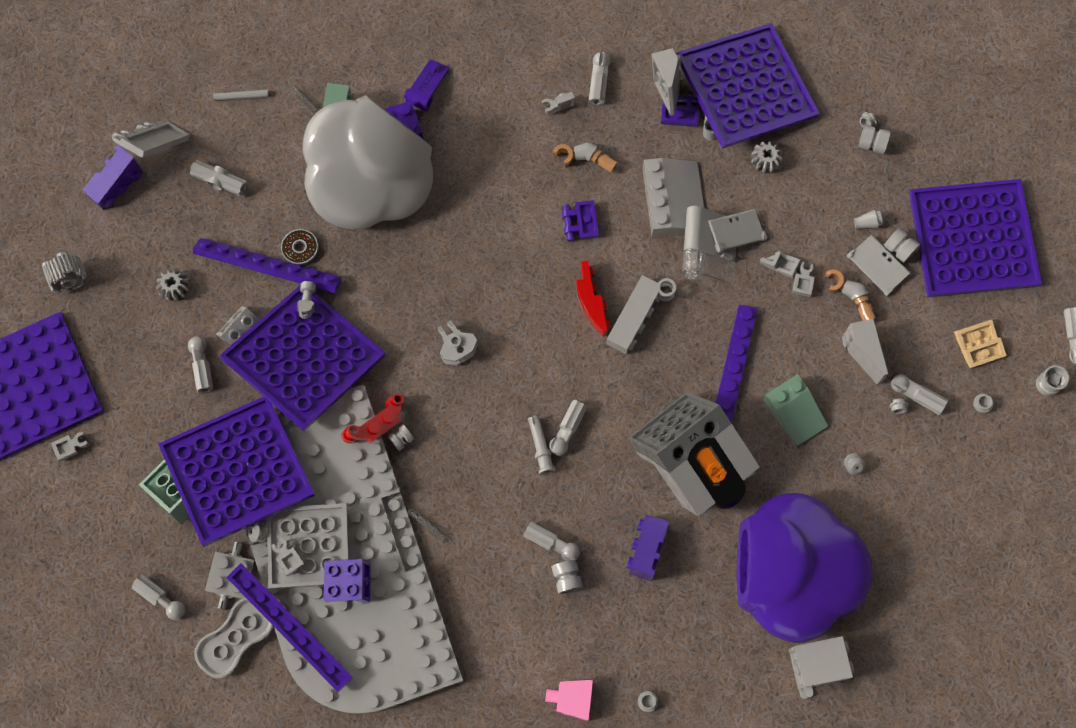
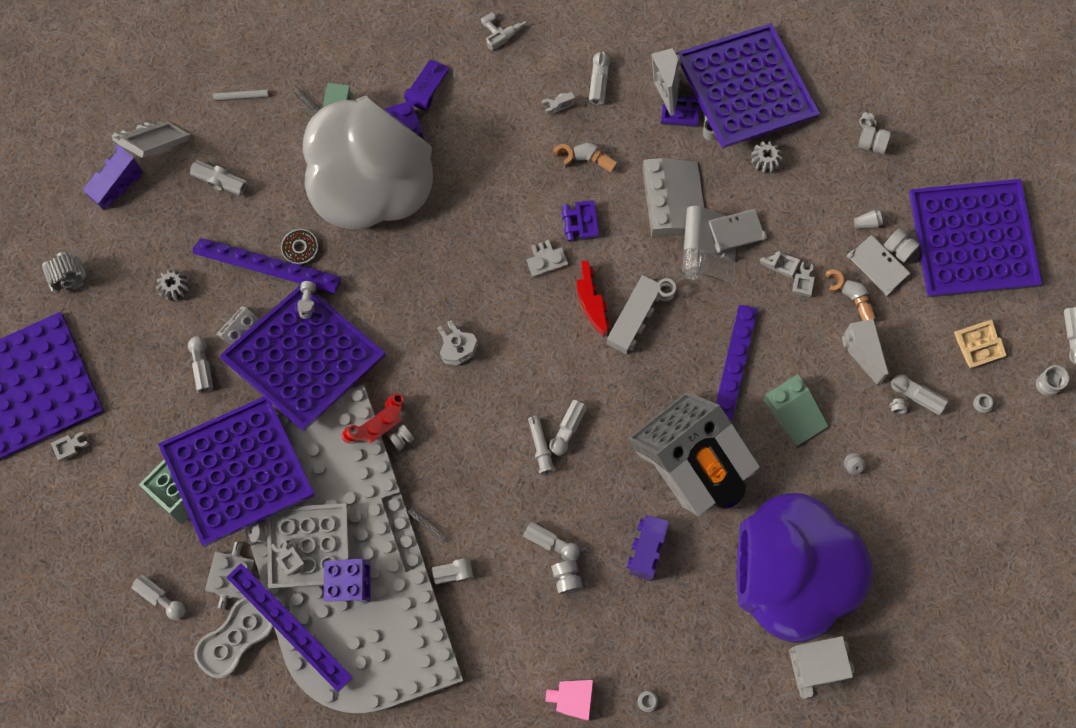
(457, 571): none -> light grey piece
(499, 35): none -> light grey piece
(546, 260): none -> light grey hinge

